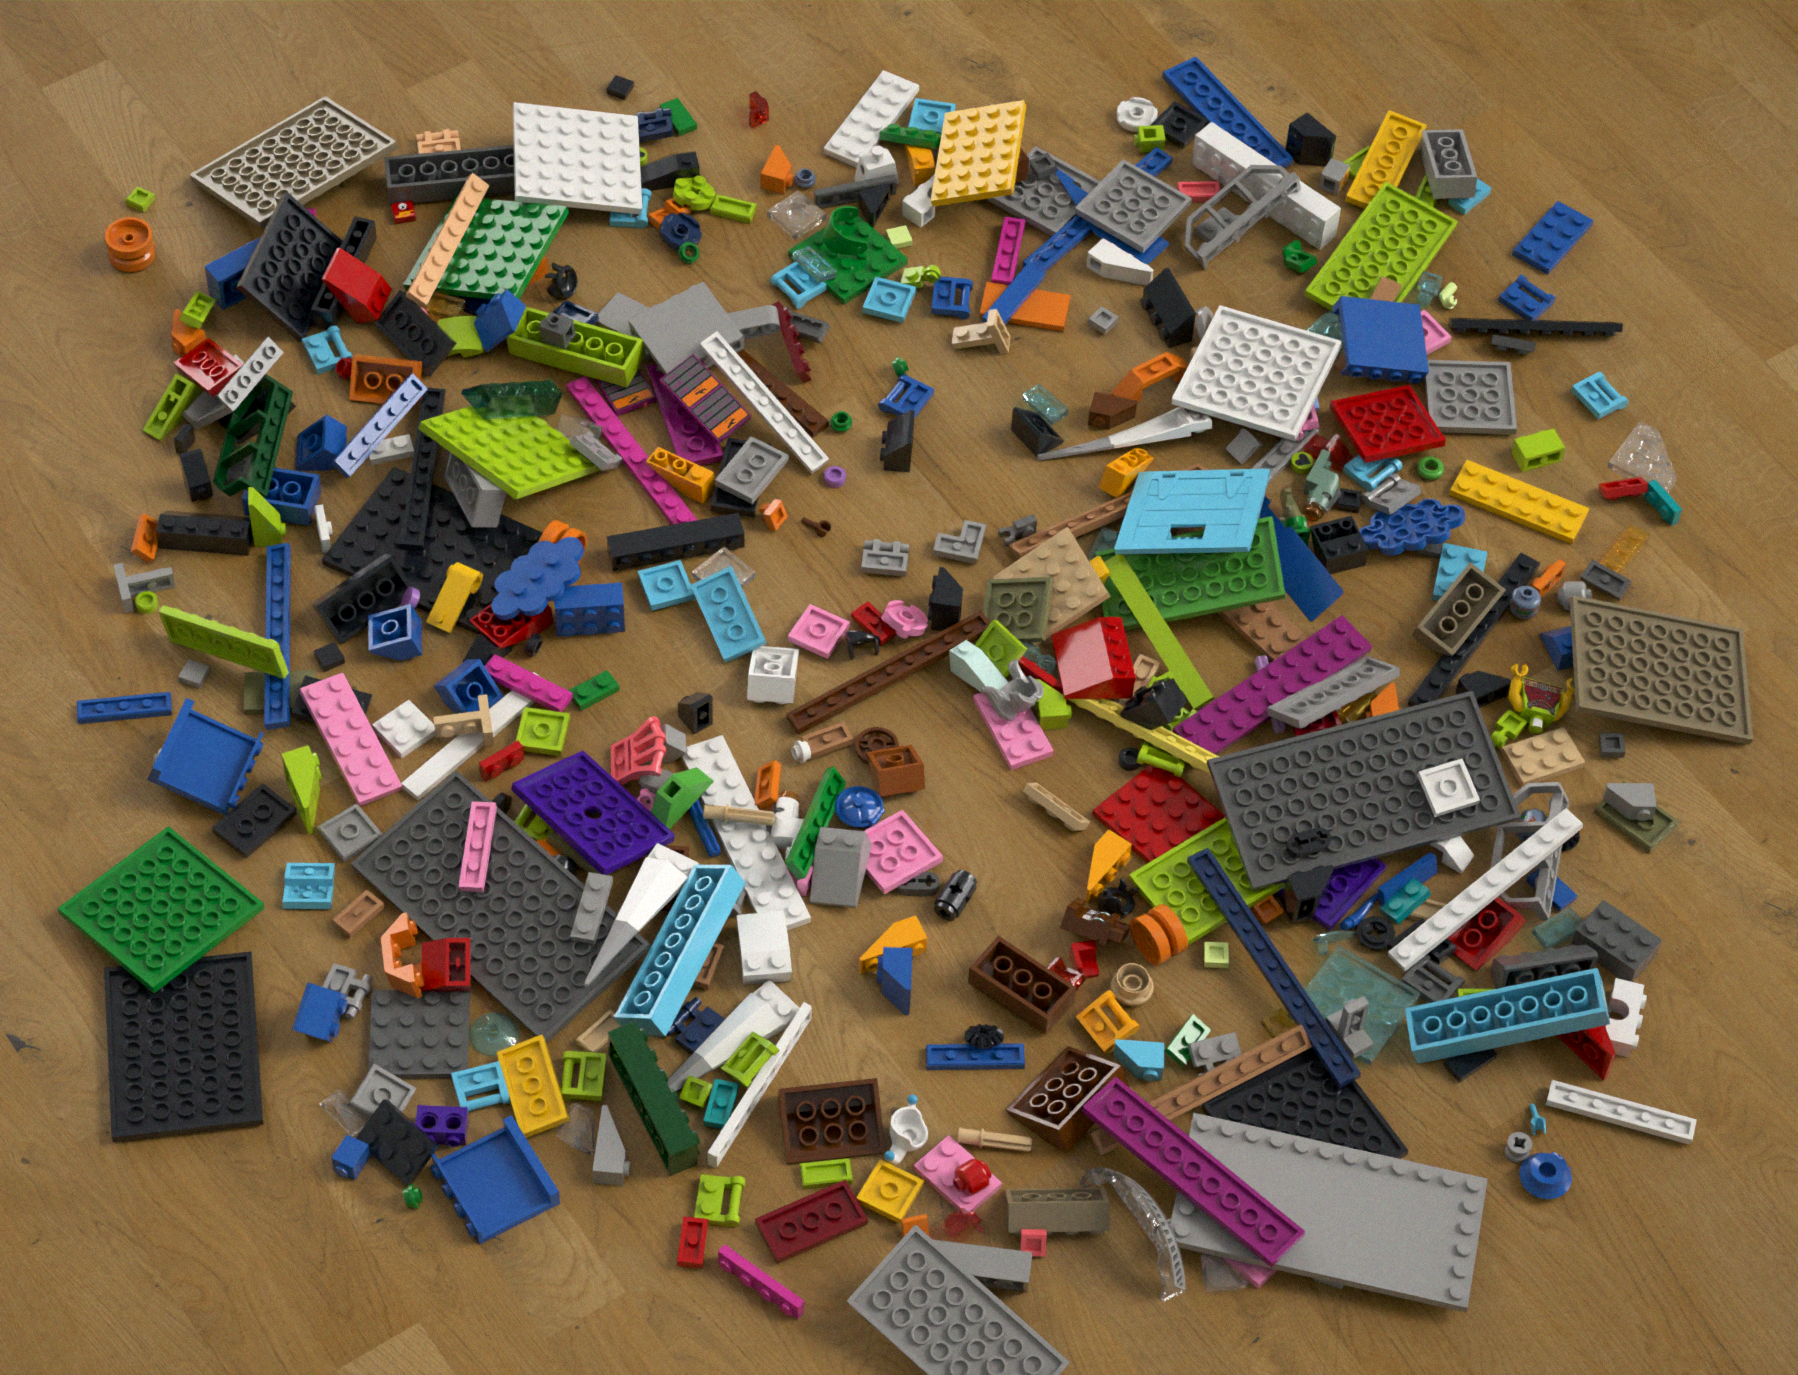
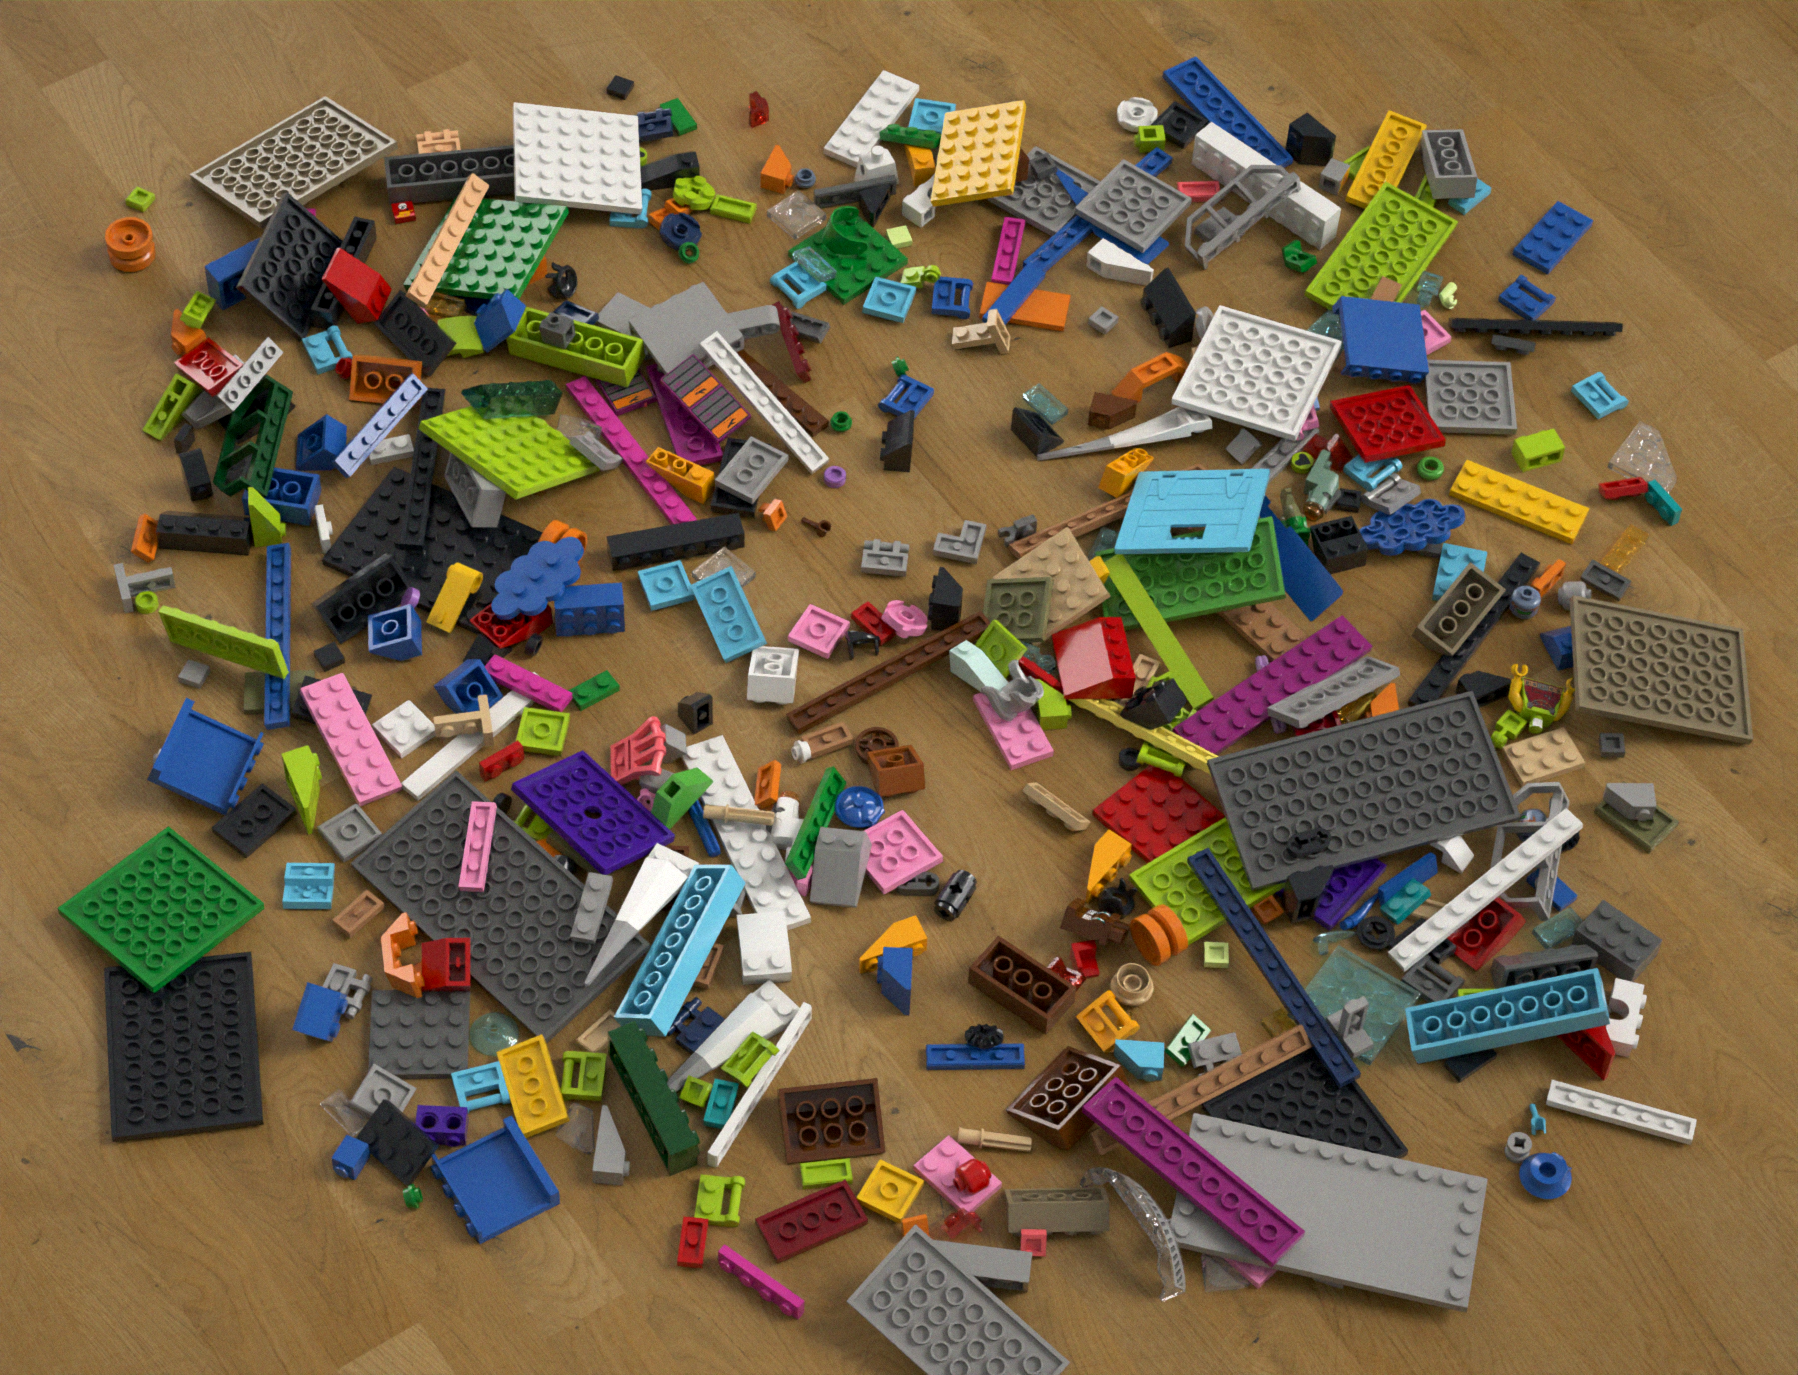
(124, 707): blue tile -> none
(906, 1132): white piece -> none
(1448, 787): white plate -> none

